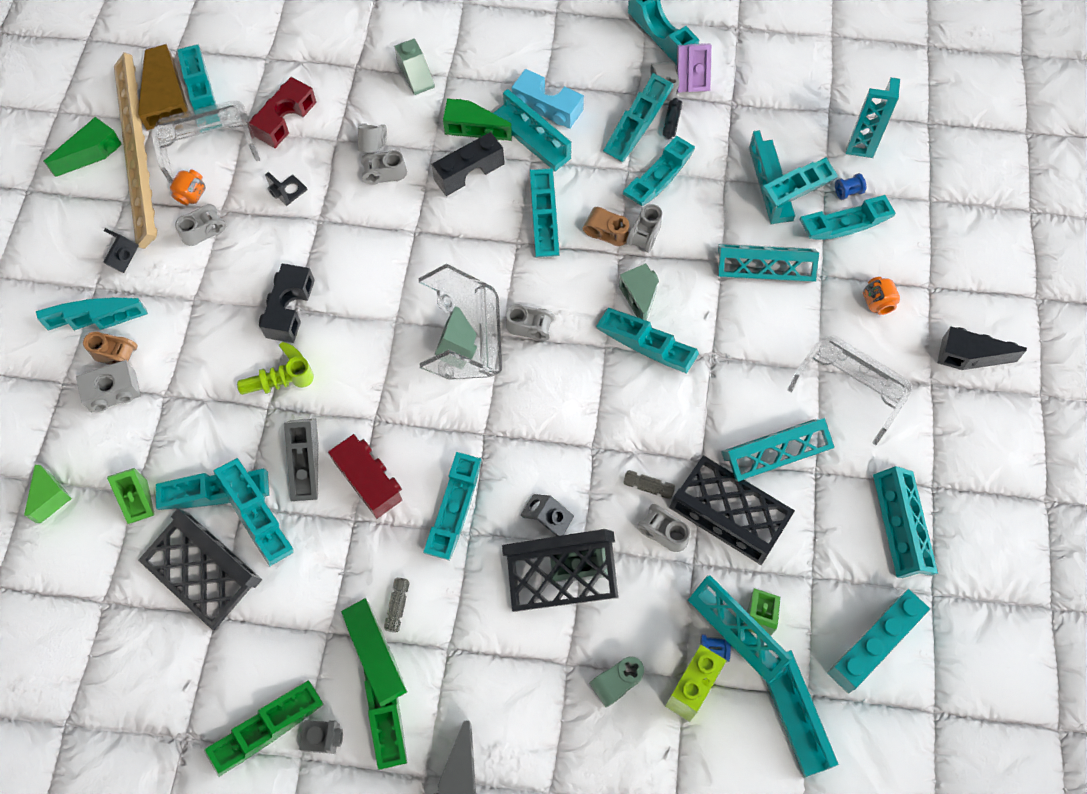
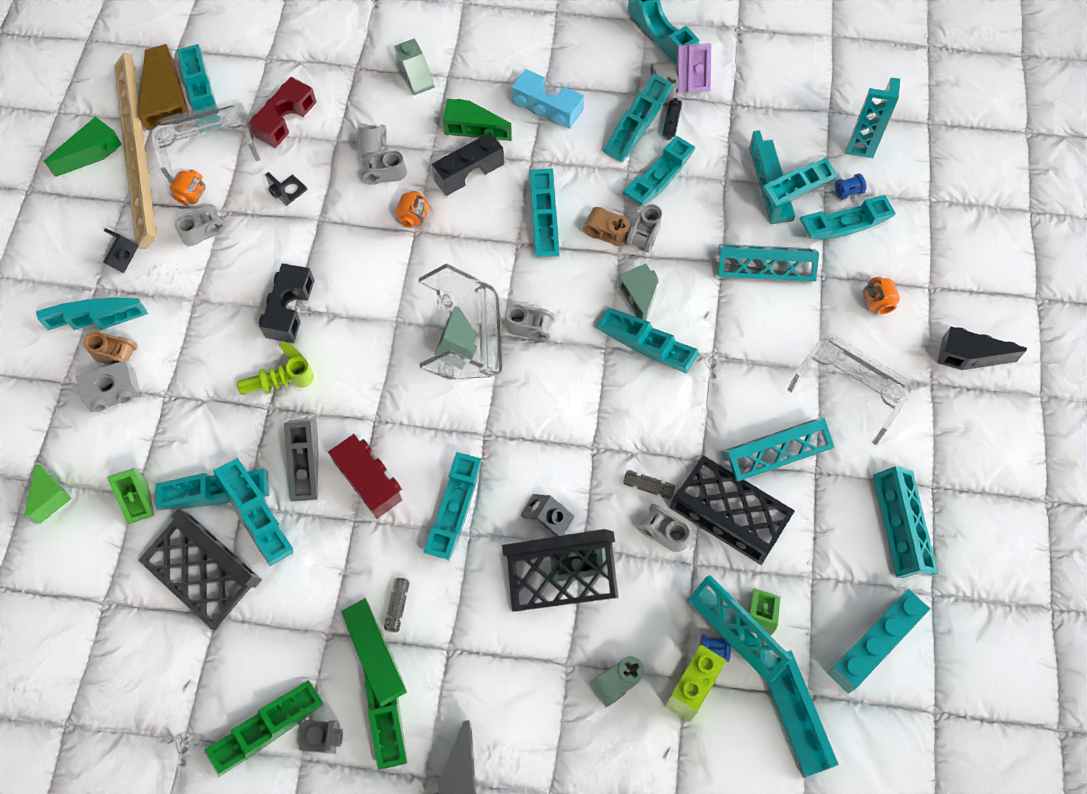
(412, 209): none -> orange head
(535, 132): teal fence -> none

